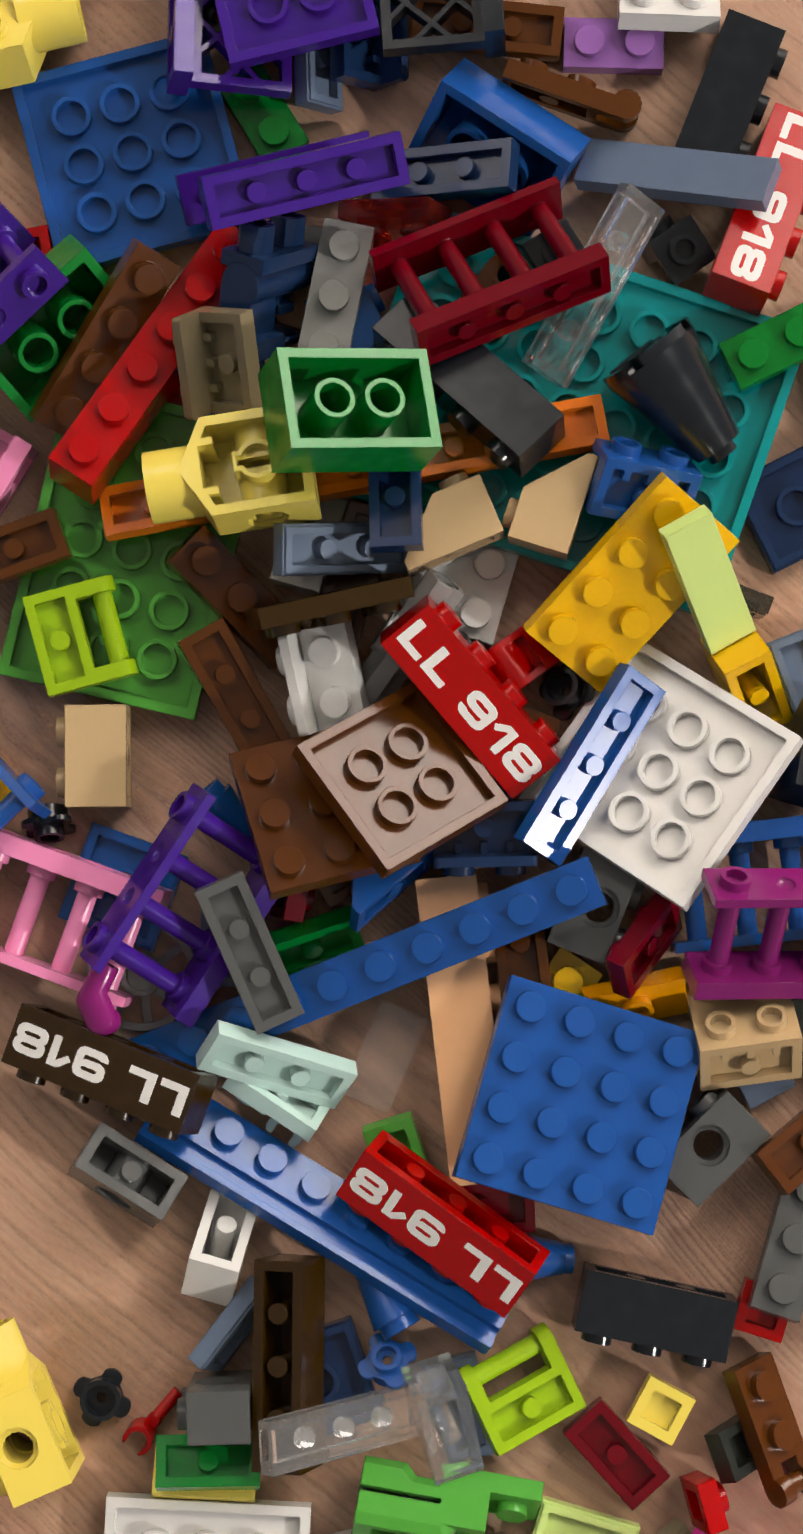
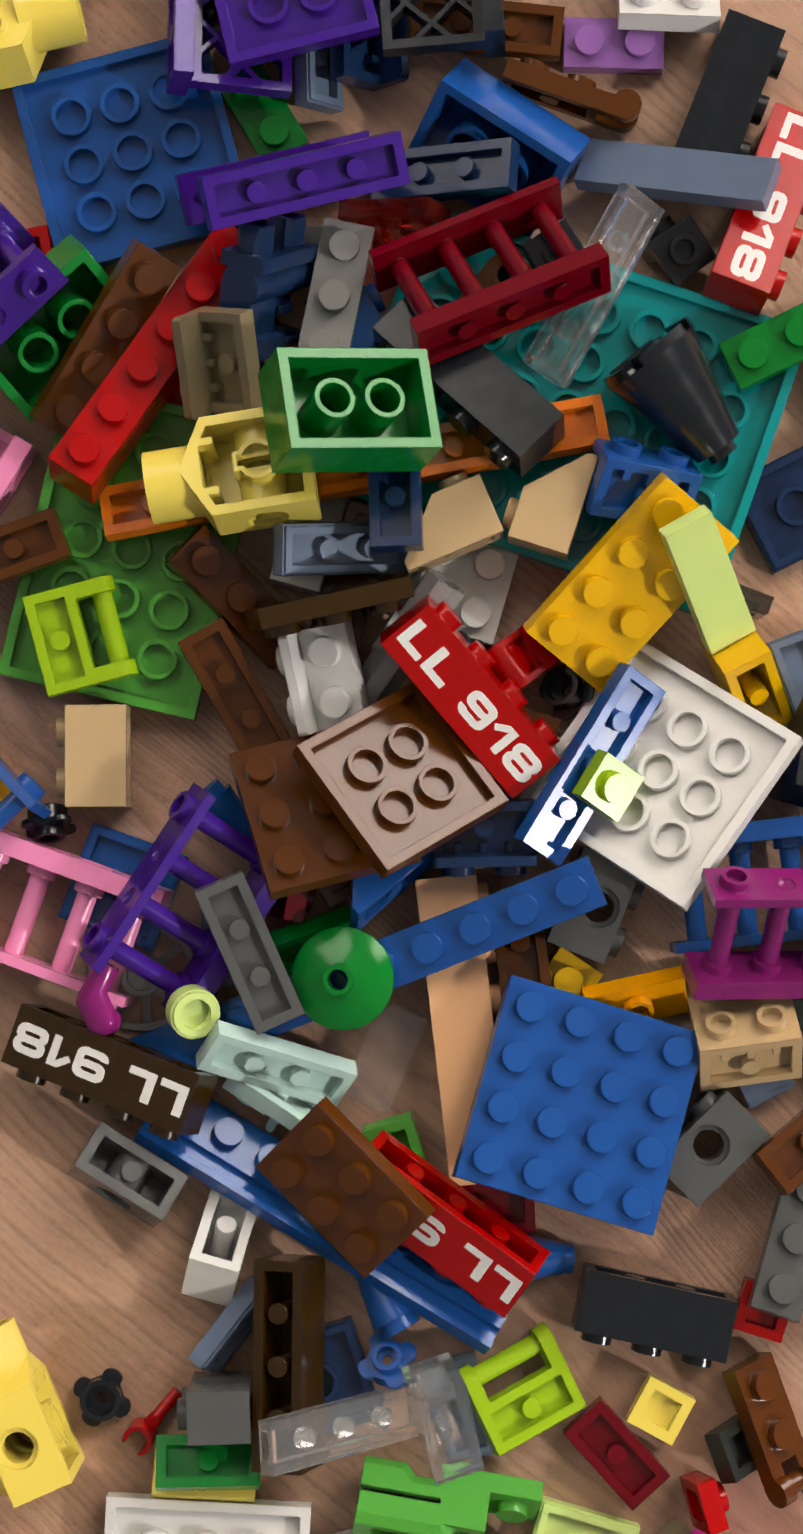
(192, 1011): none -> yellowish green tile
(345, 1187): none -> reddish brown plate
(368, 975): none -> green dish
(607, 785): none -> plate
(642, 945): dark red plate -> none

